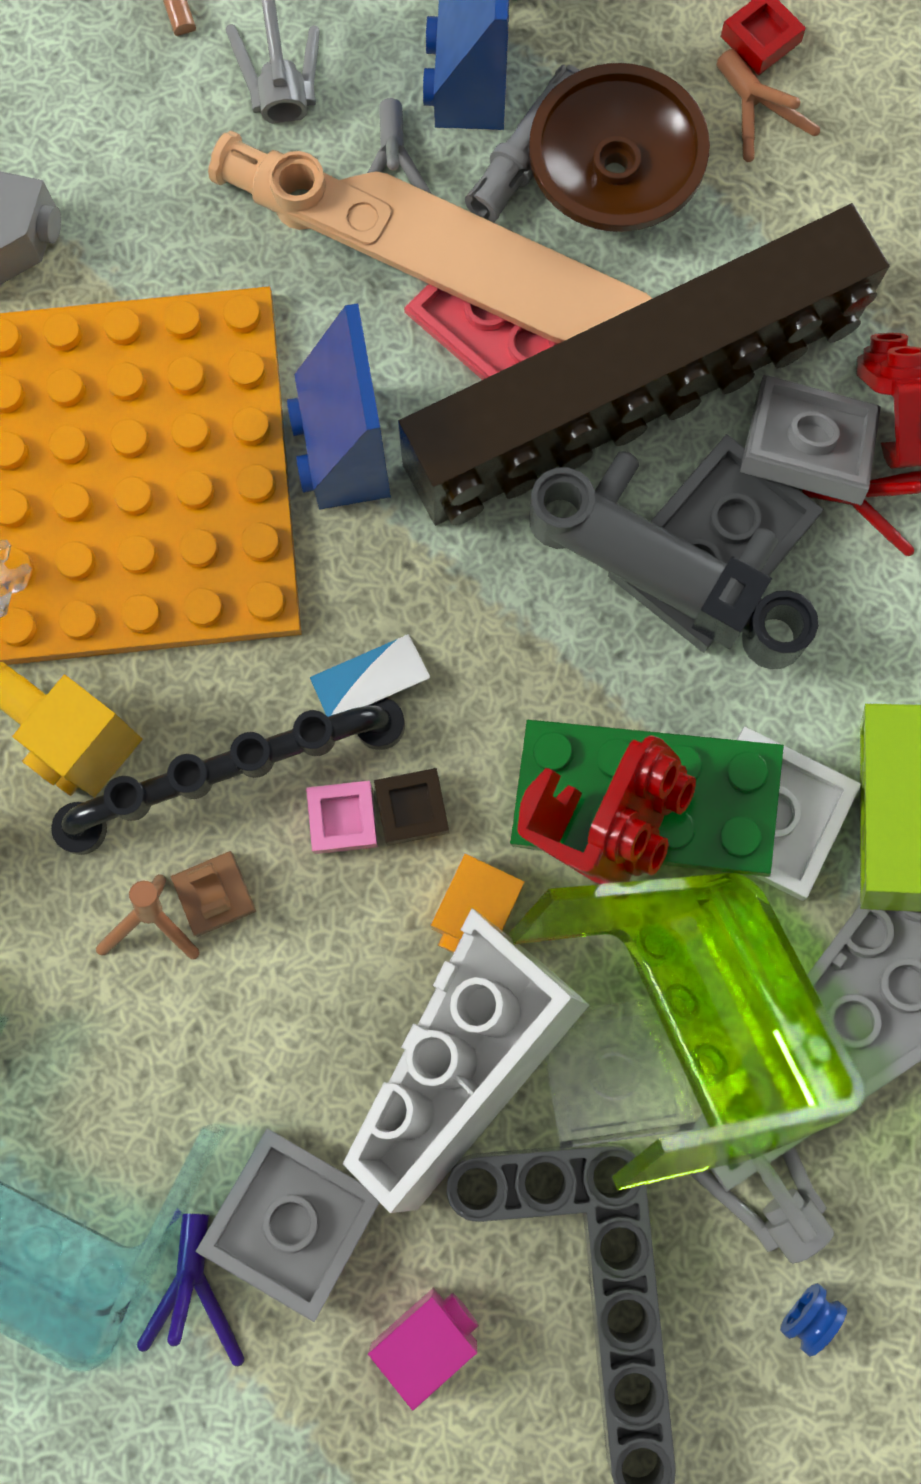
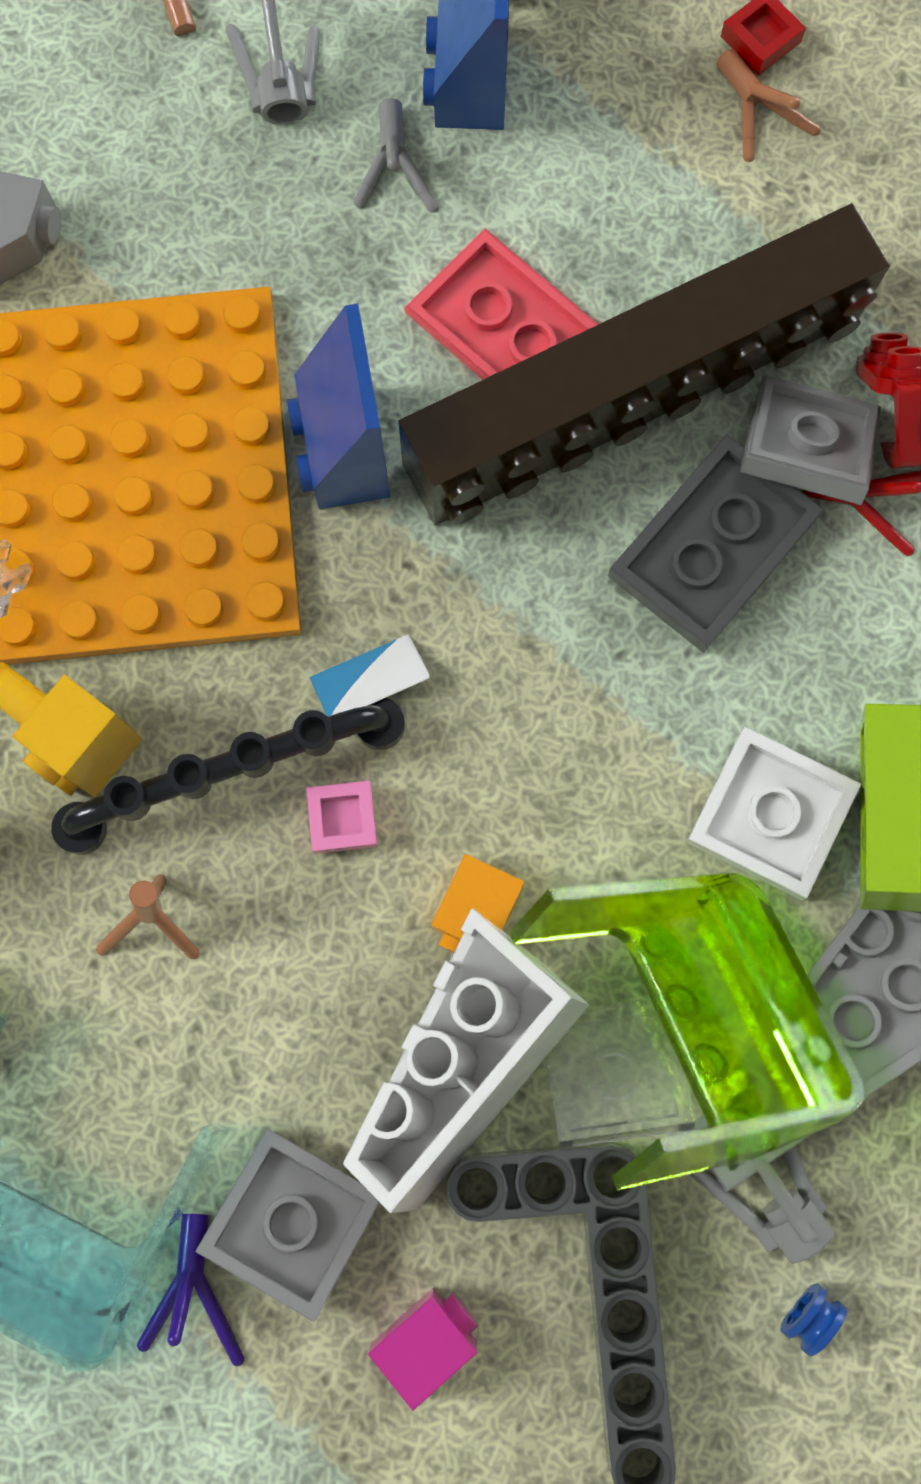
(213, 894): medium nougat tile -> none
(411, 807): dark brown plate -> none
(429, 240): light nougat piece -> none
(509, 162): light grey pin -> none
(622, 118): reddish brown dish -> none
(626, 826): red piece -> none
(714, 594): dark grey piece -> none
(730, 813): green plate -> none

